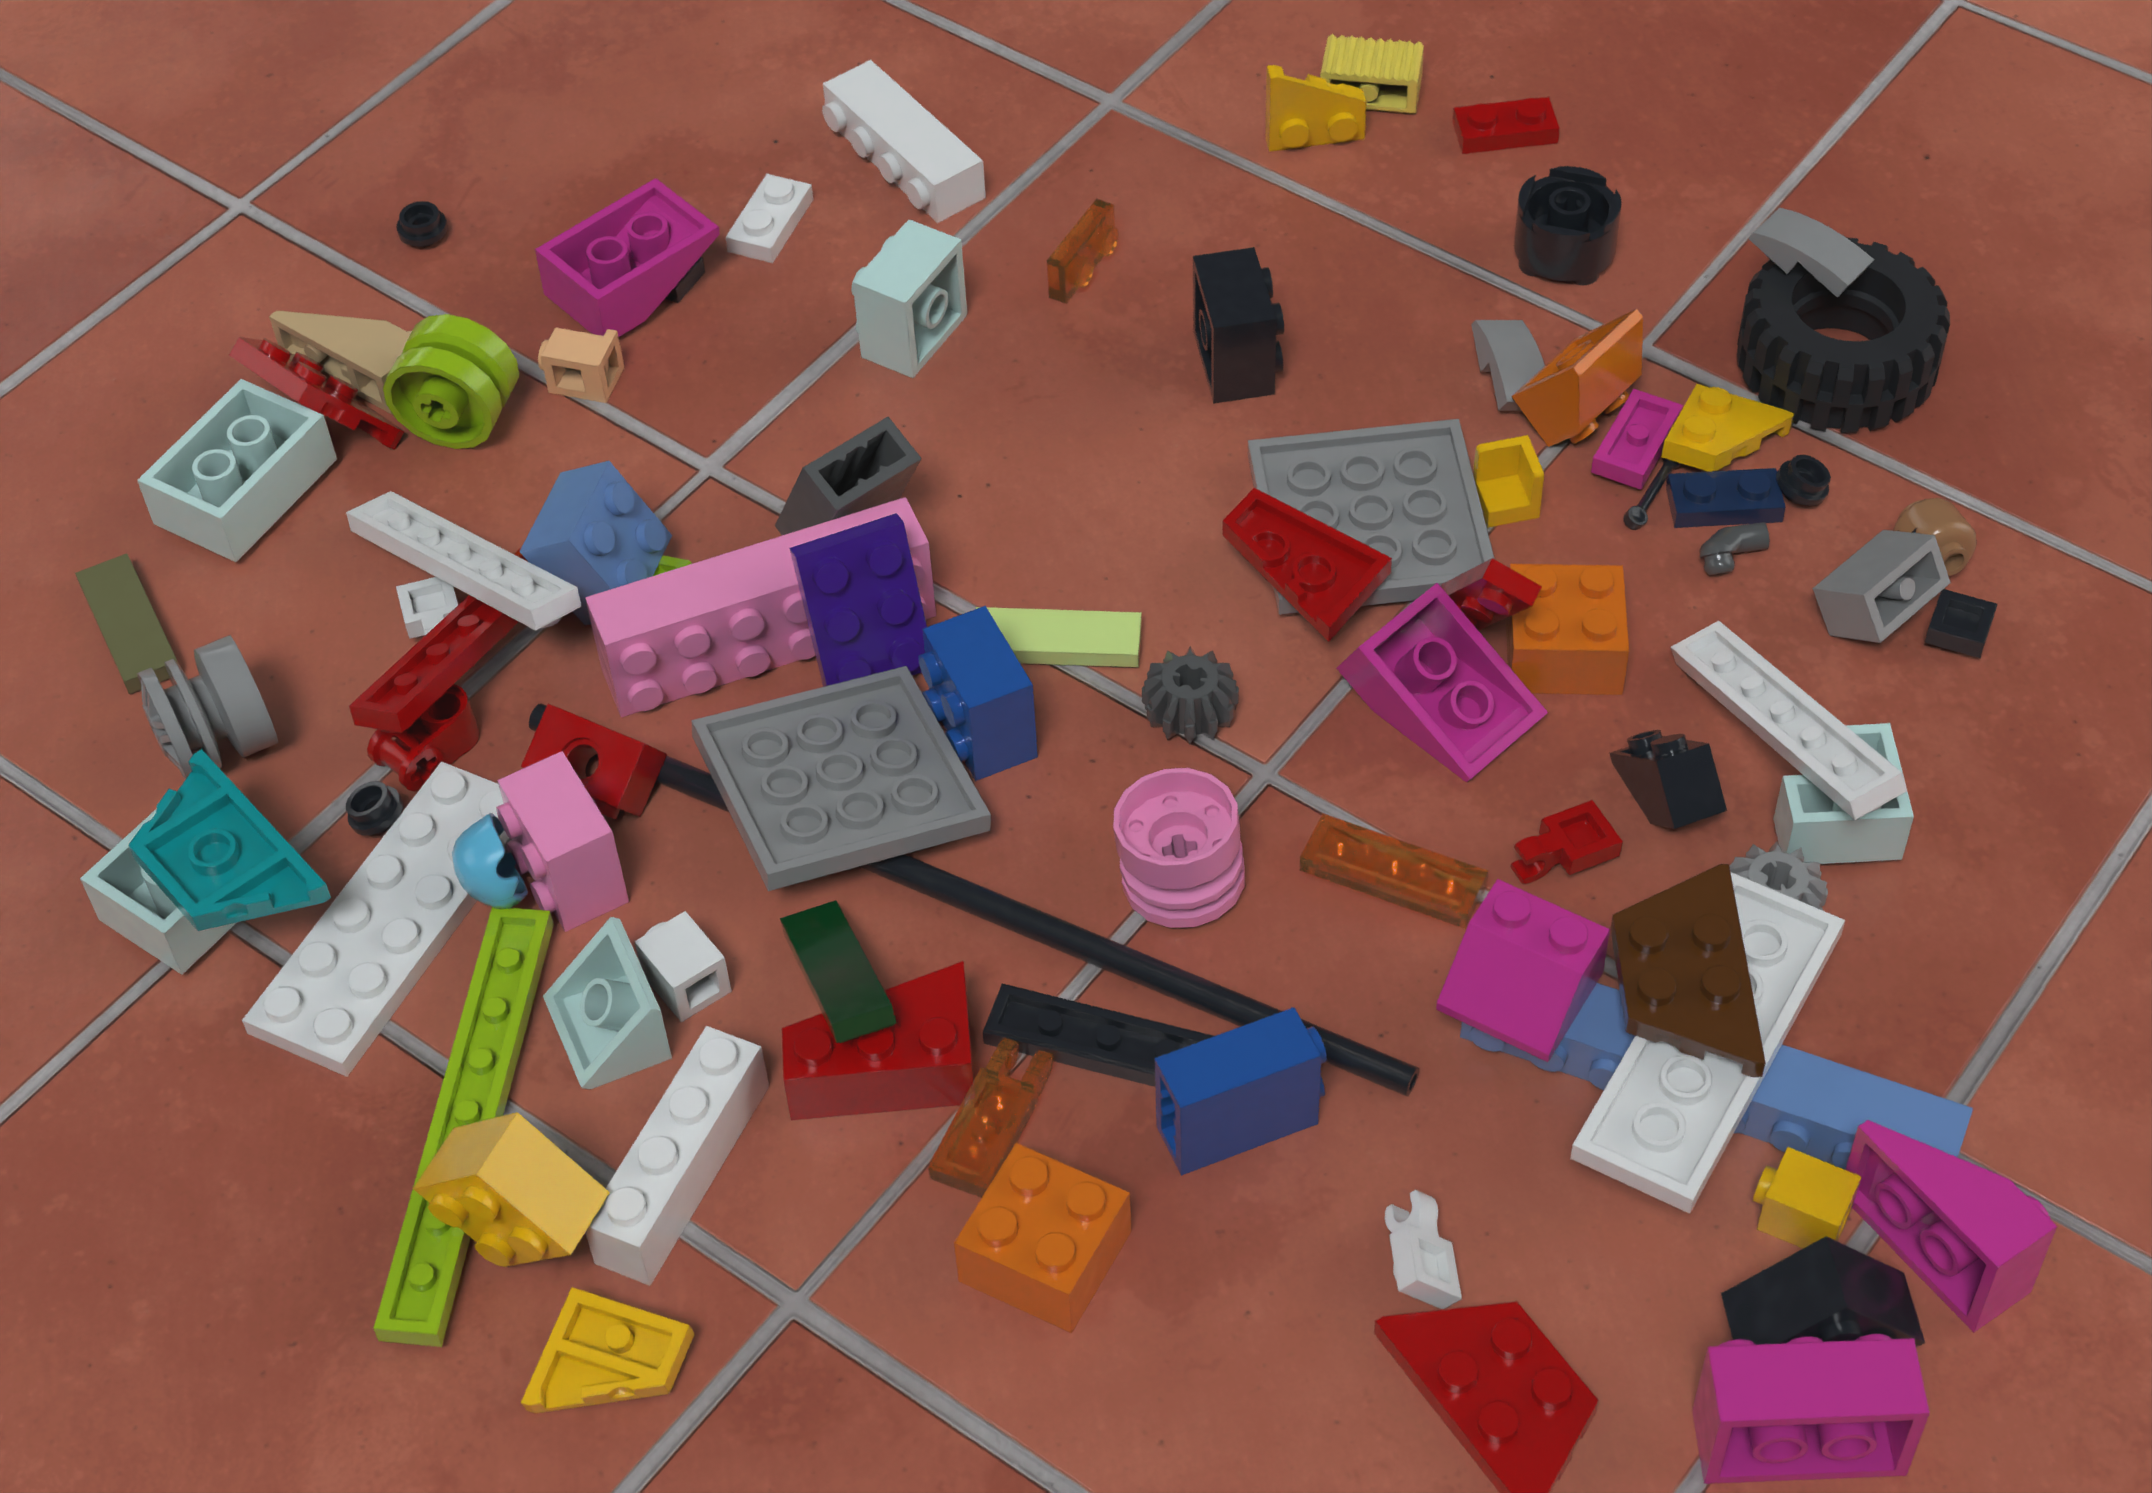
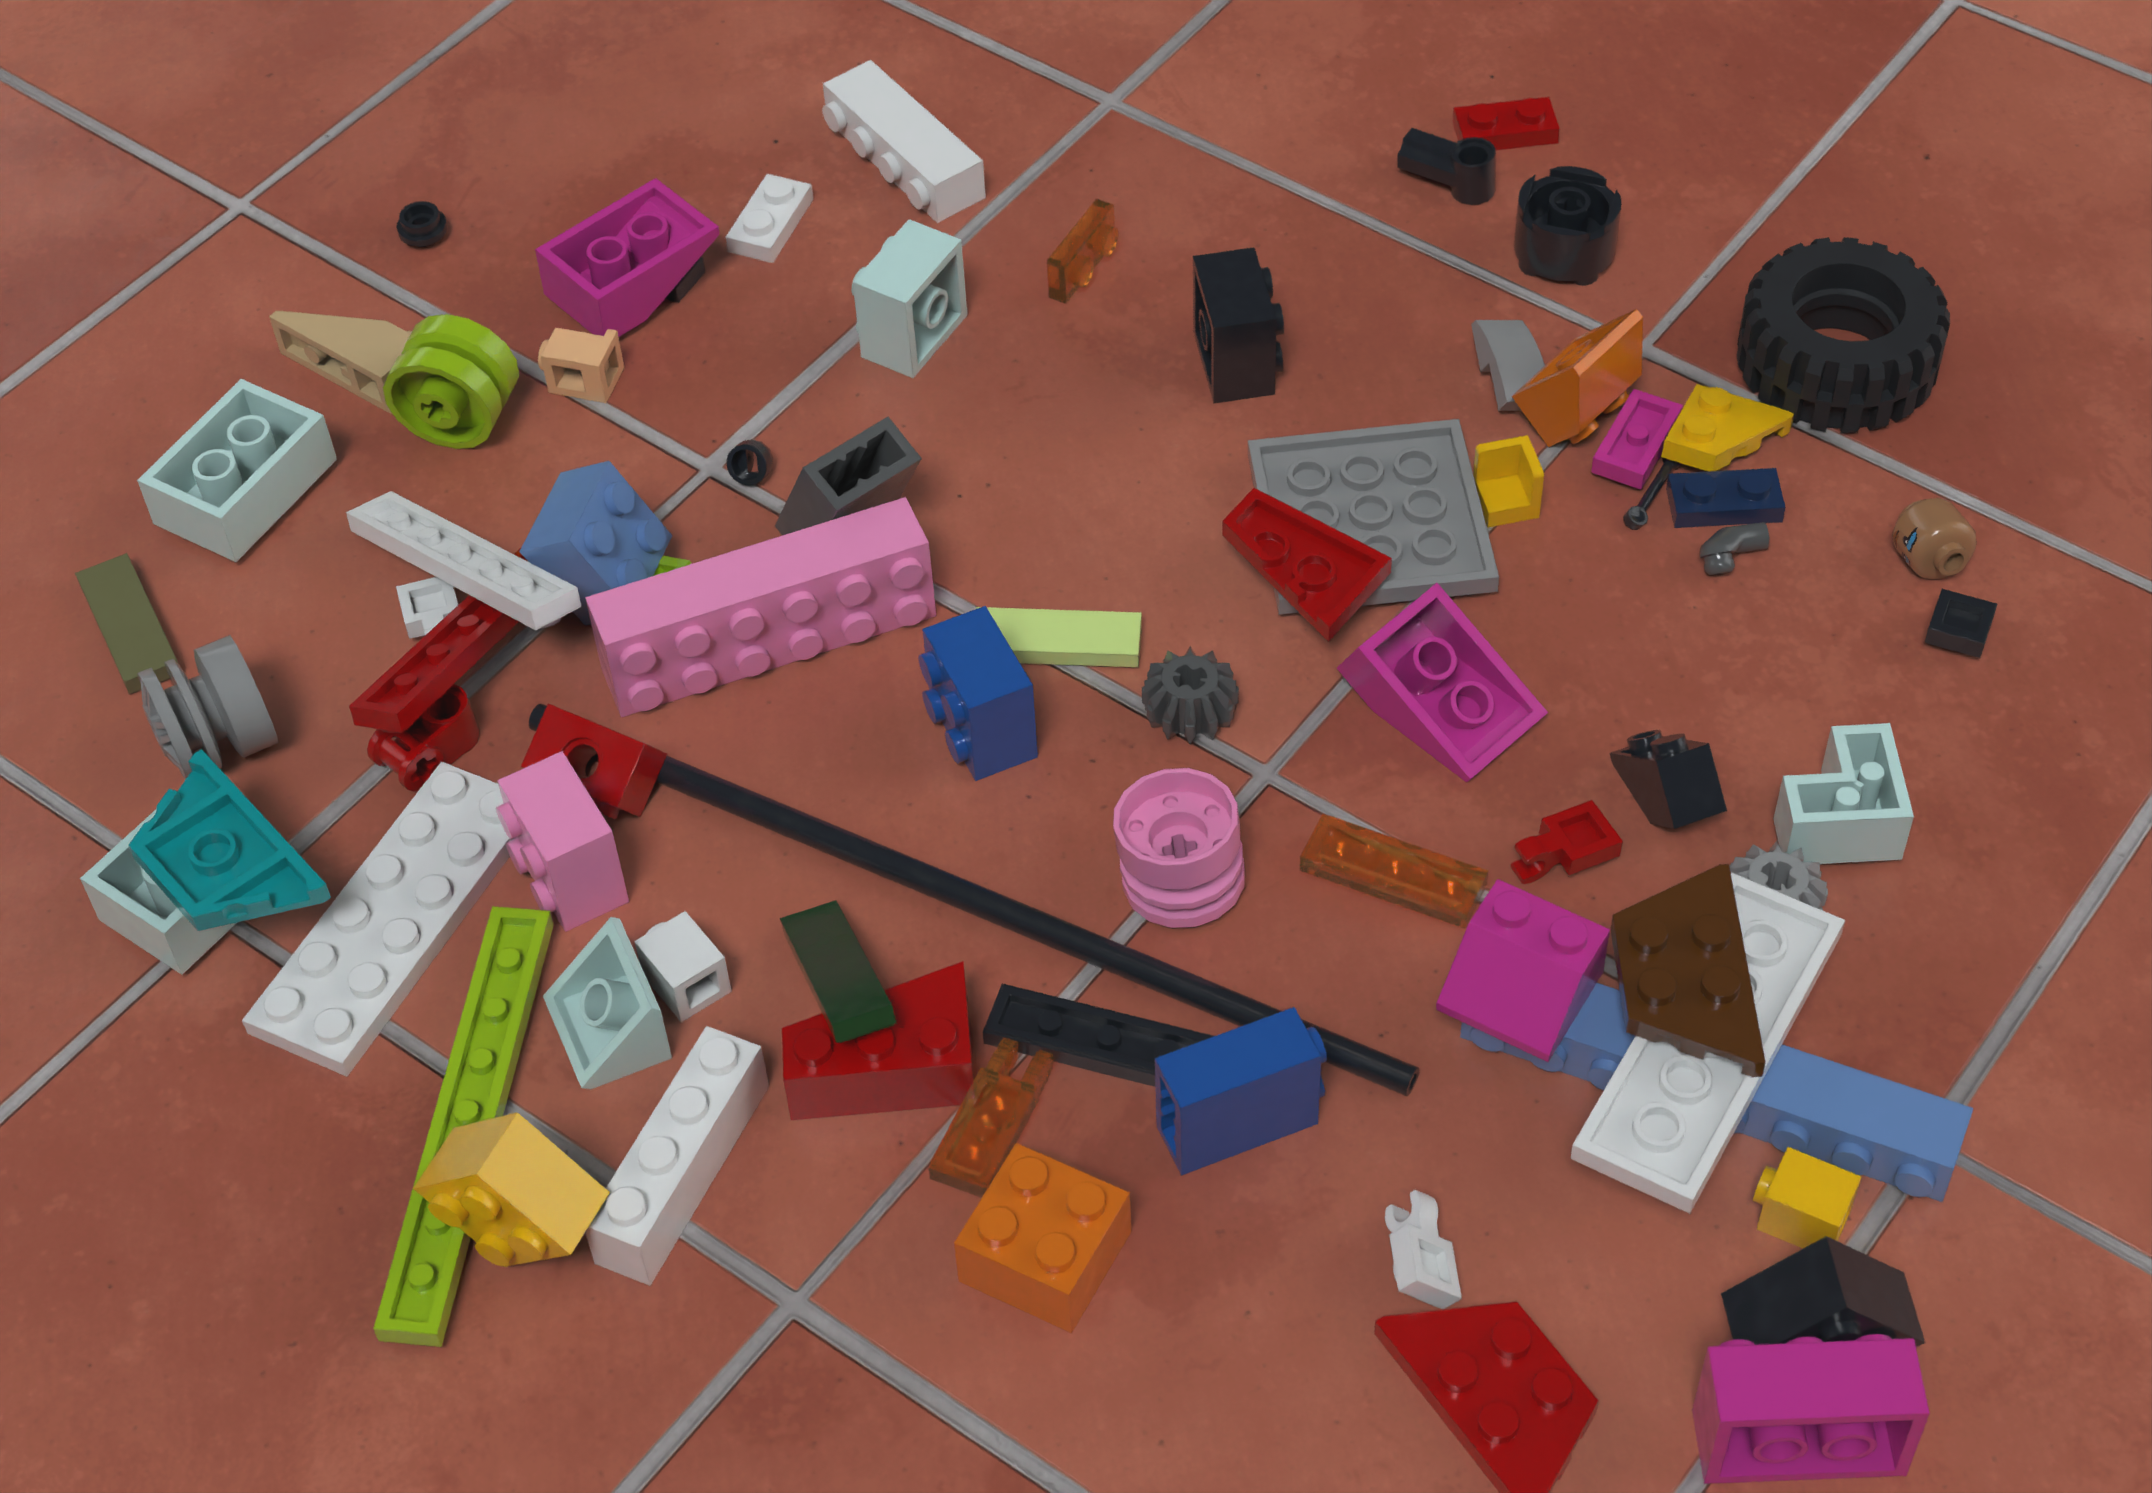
(304, 382): red wing -> none
(373, 808): black plate -> none
(485, 867): medium azure hair -> none
(606, 1355): yellow wing -> none
(741, 461): none -> black hinge
(839, 777): light grey plate -> none
(861, 600): dark purple plate -> none
(1311, 111): yellow wing -> none
(1384, 70): light yellow brick -> none
(1463, 165): none -> black piece
(1491, 593): red plate -> none
(1573, 632): orange brick -> none
(1789, 720): white plate -> none
(1804, 480): black plate -> none
(1825, 253): light grey slope -> none
(1881, 585): light grey brick -> none
(1951, 1222): dark pink slope -> none

